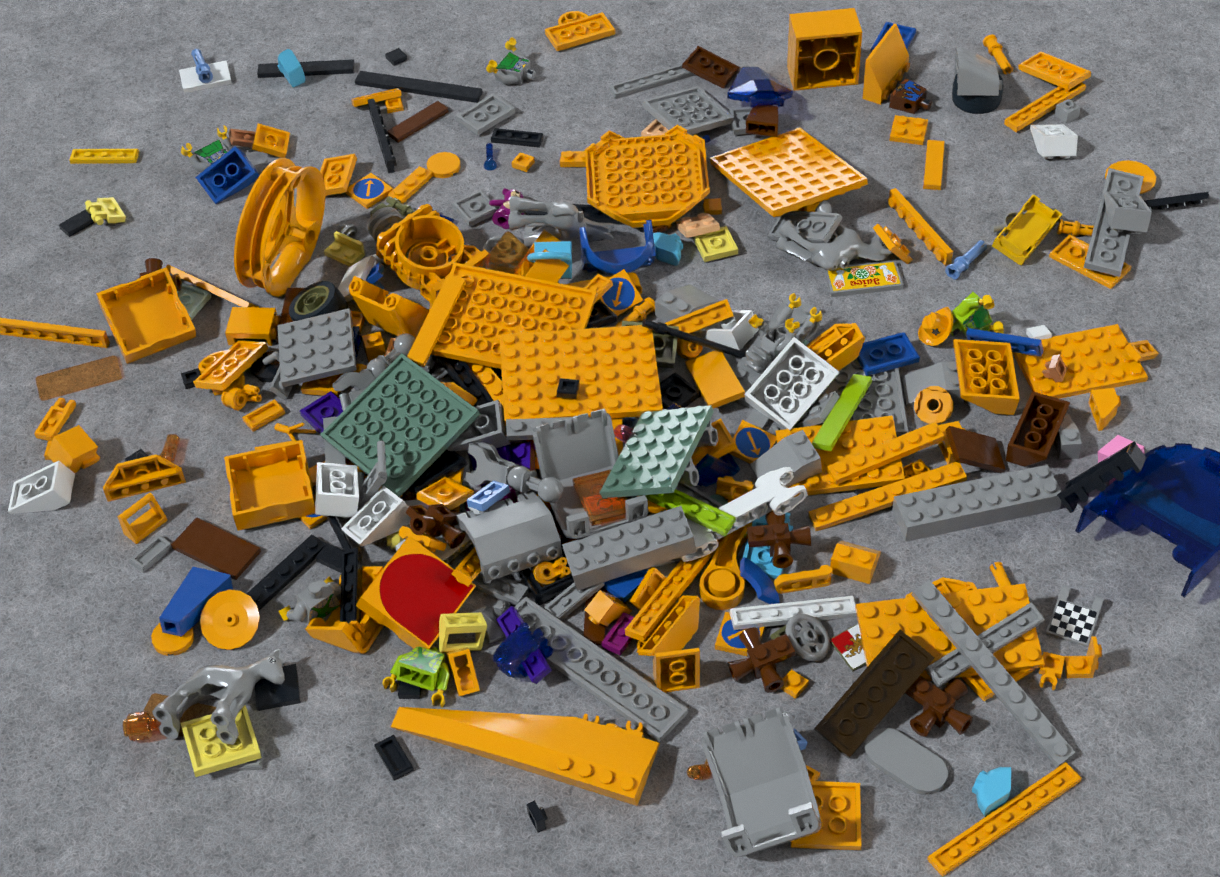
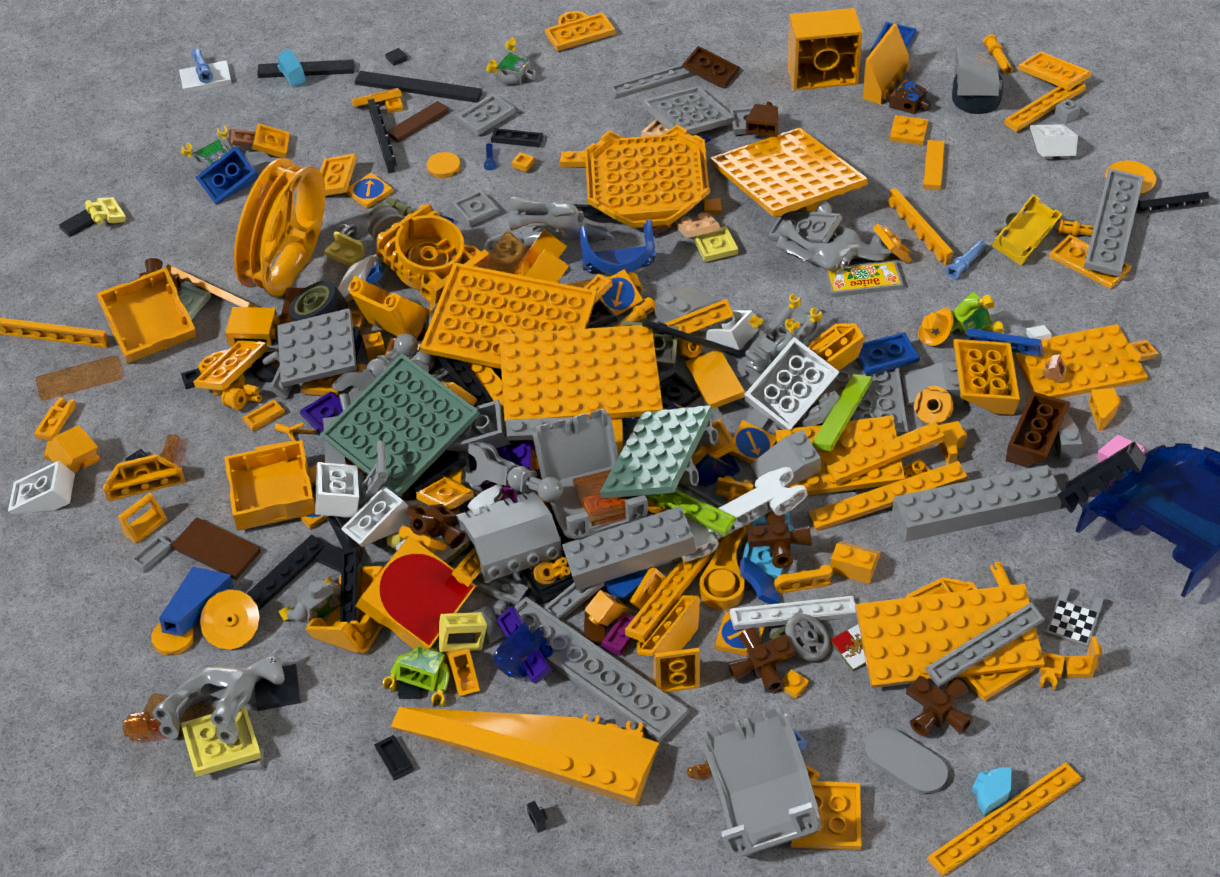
(103, 156): yellow tile -> none
(411, 184): light orange plate -> none
(436, 319): light orange tile -> none
(488, 495): medium blue plate -> none
(502, 215): magenta piece -> none
(557, 250): medium azure tile -> none
(568, 388): black tile -> none
(623, 432): clear pink tile -> none
(668, 247): medium azure piece -> none
(758, 88): clear blue windscreen -> none
(874, 693): dark brown plate -> none
(975, 449): reddish brown tile -> none
(993, 673): light grey plate -> none
(1127, 212): light grey slope -> none

